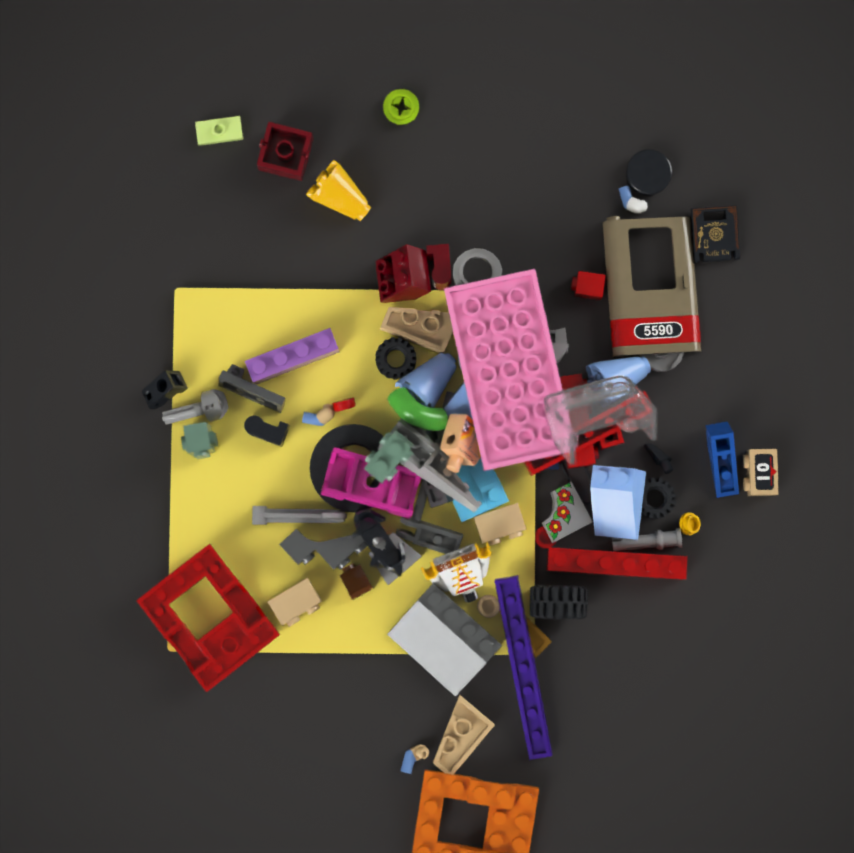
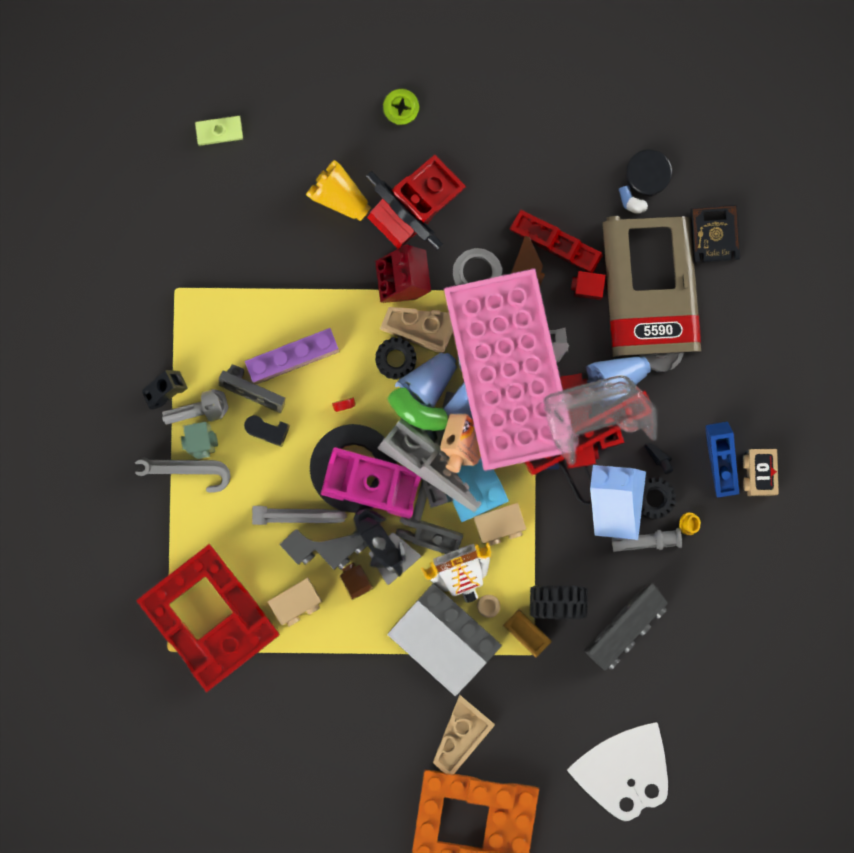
(187, 467): none -> light grey piece
(285, 151): dark red brick -> none
(321, 417): arm -> none
(393, 450): sand green brick -> none
(412, 755): arm -> none
(414, 202): none -> red piece
(442, 267): dark red leg -> none
(523, 667): dark purple tile -> none
(528, 260): none -> reddish brown slope
(542, 538): red tile -> none
(556, 242): none -> red slope
(567, 513): light grey tile -> none
(616, 563): red brick -> none
(626, 626): none -> dark grey slope
(626, 756): none -> white piece

